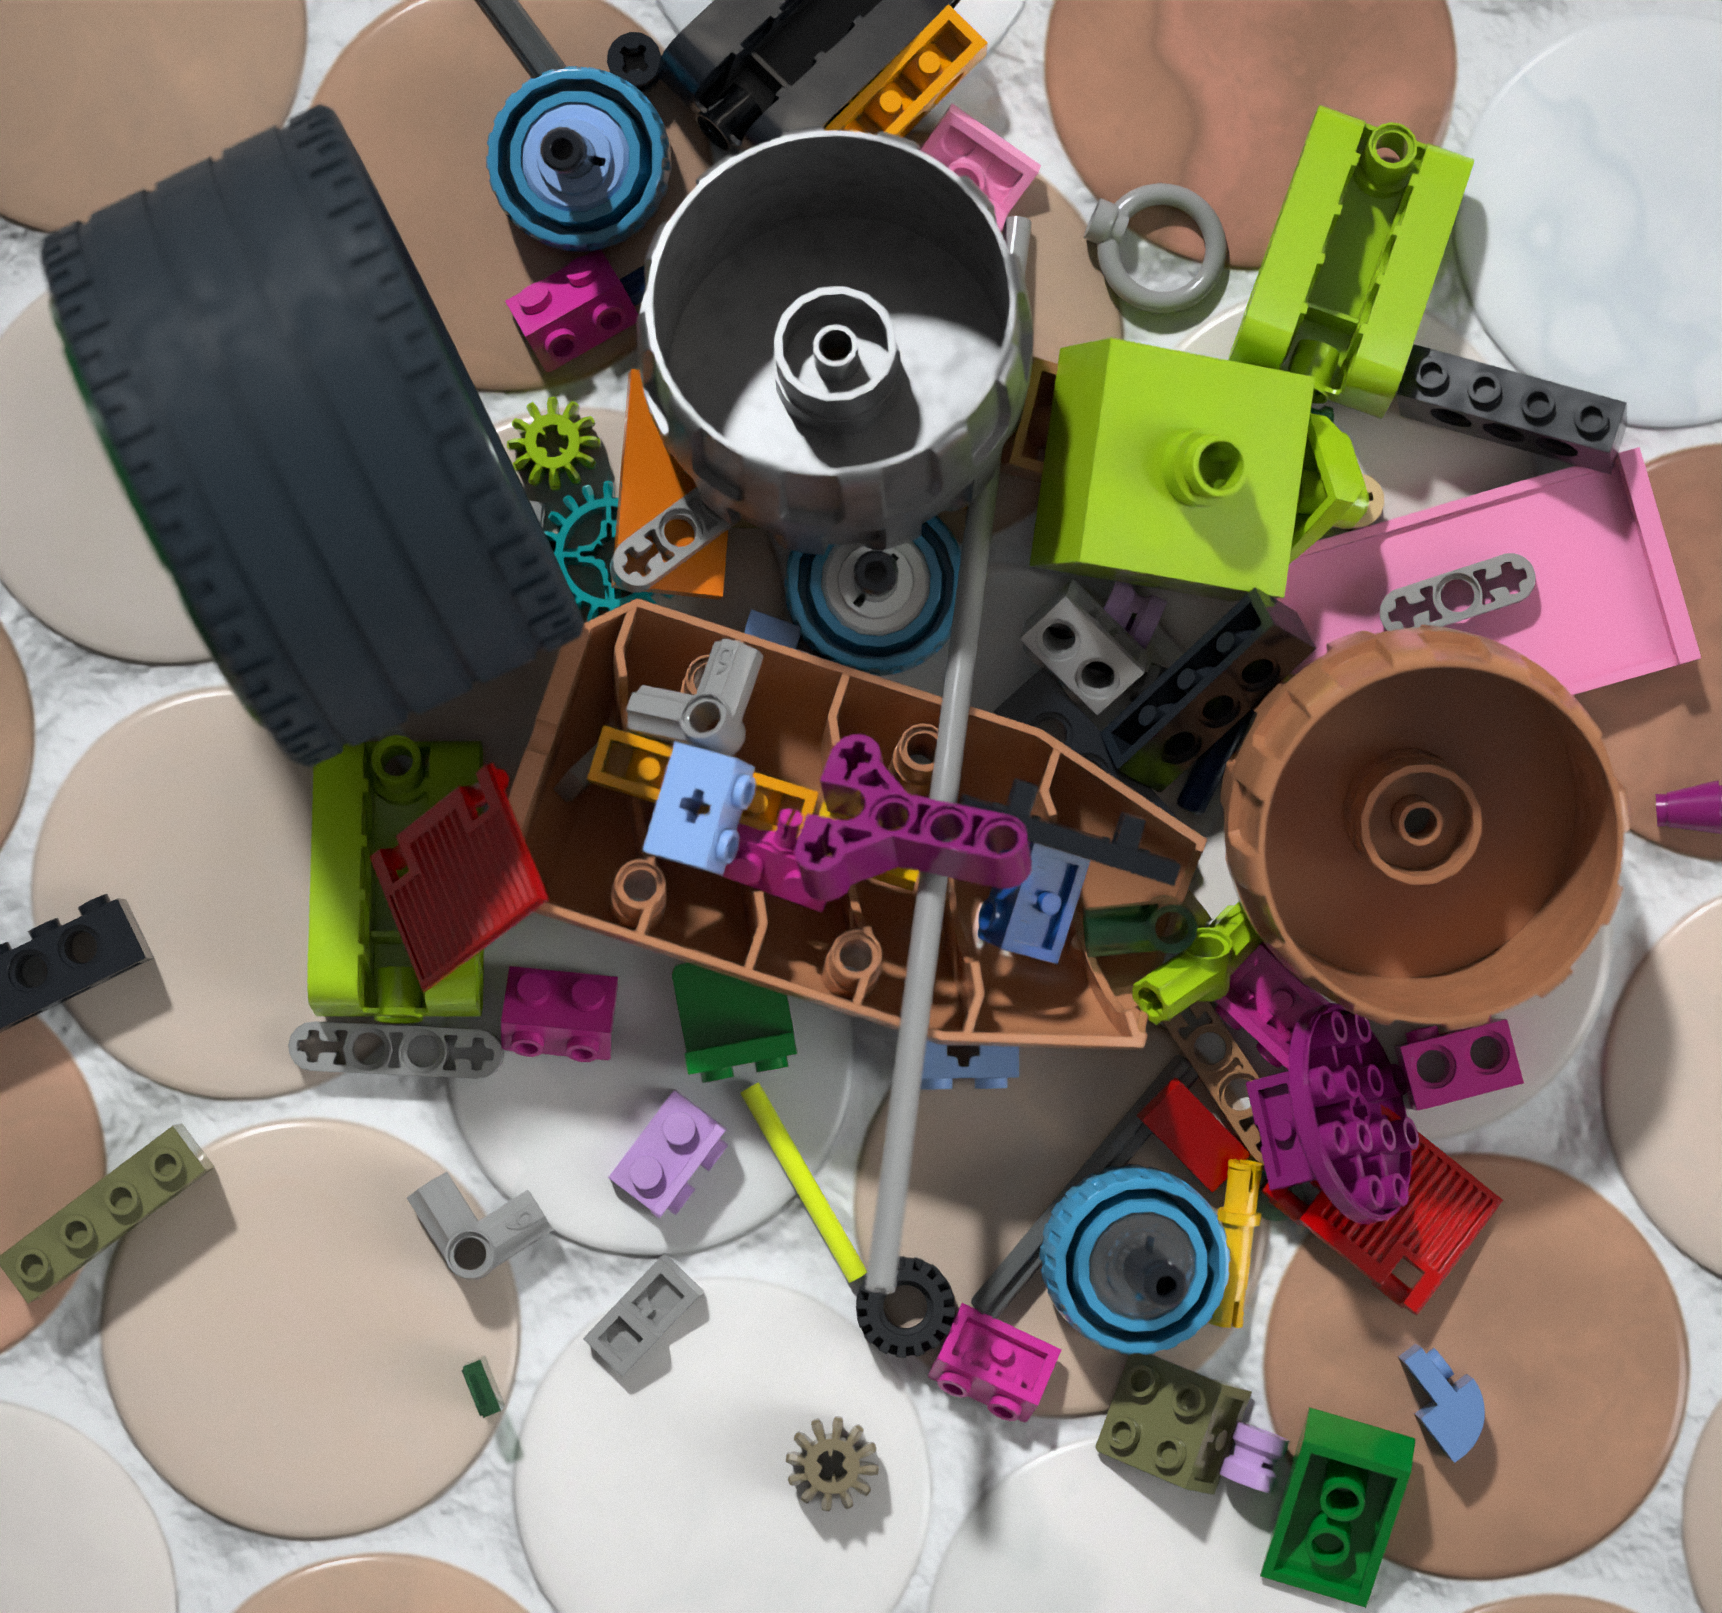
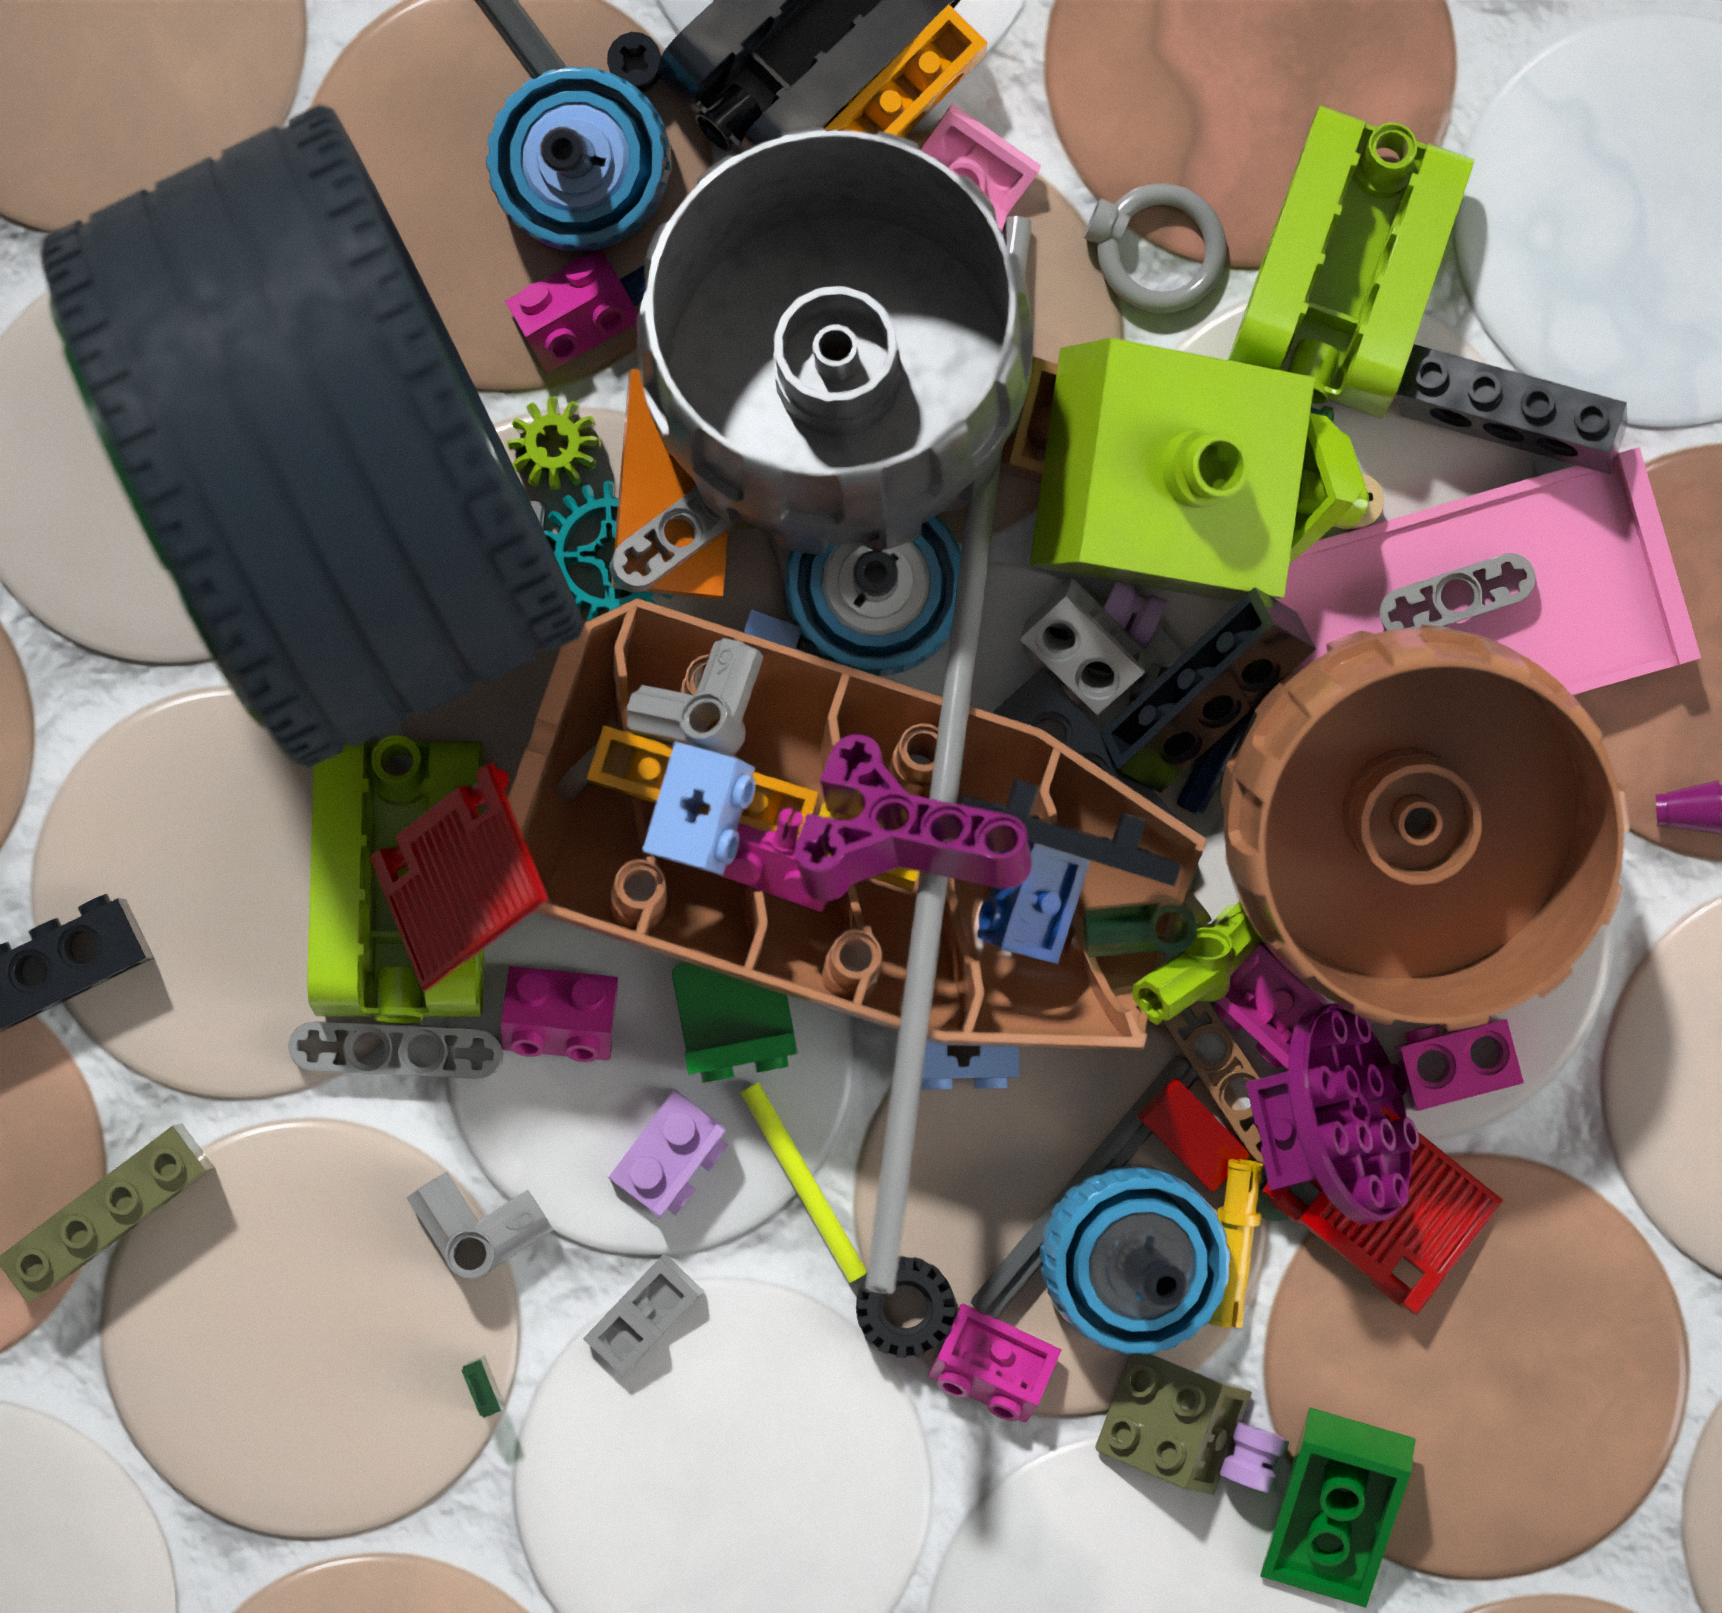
(850, 1462): dark tan gear -> none
(1455, 1410): medium blue brick -> none

